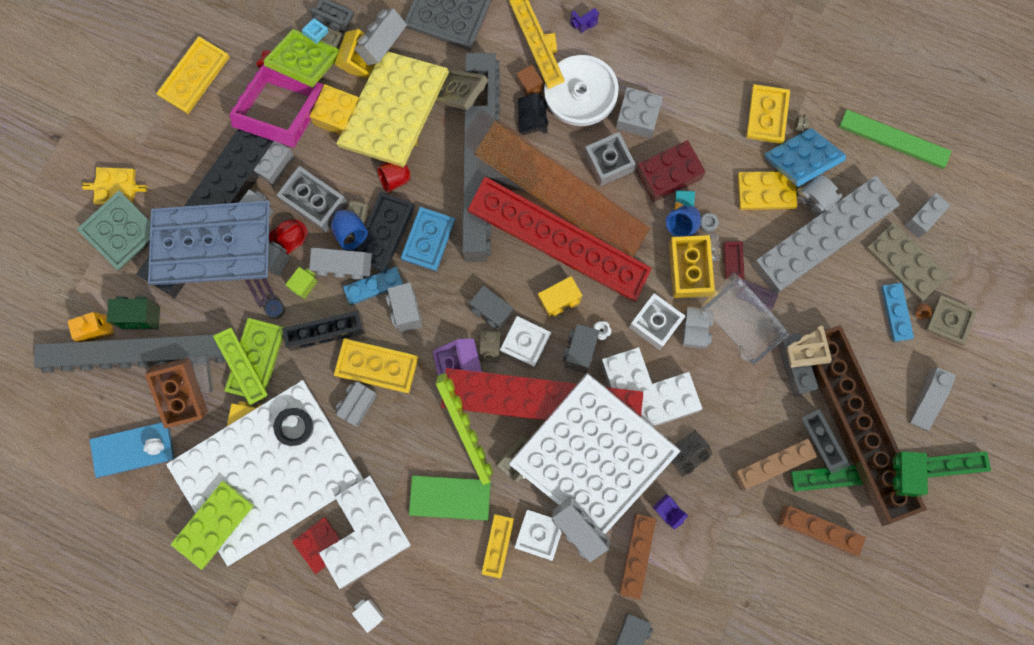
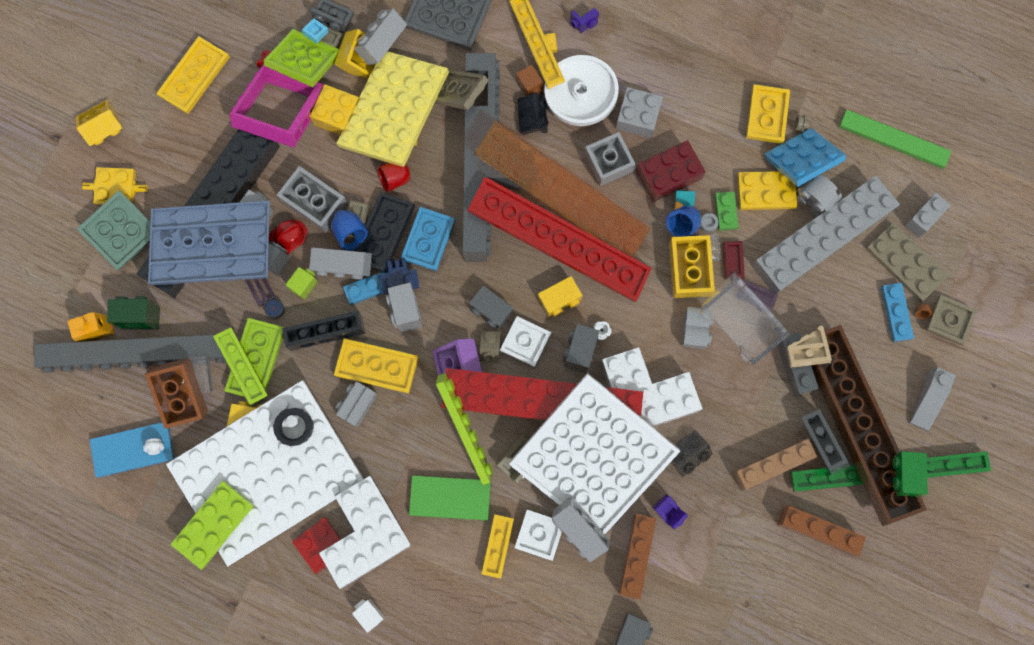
(98, 123): none -> yellow slope
(274, 163): light grey brick -> none
(397, 276): none -> dark blue hinge
(656, 321): white brick -> none
(726, 211): none -> bright green plate

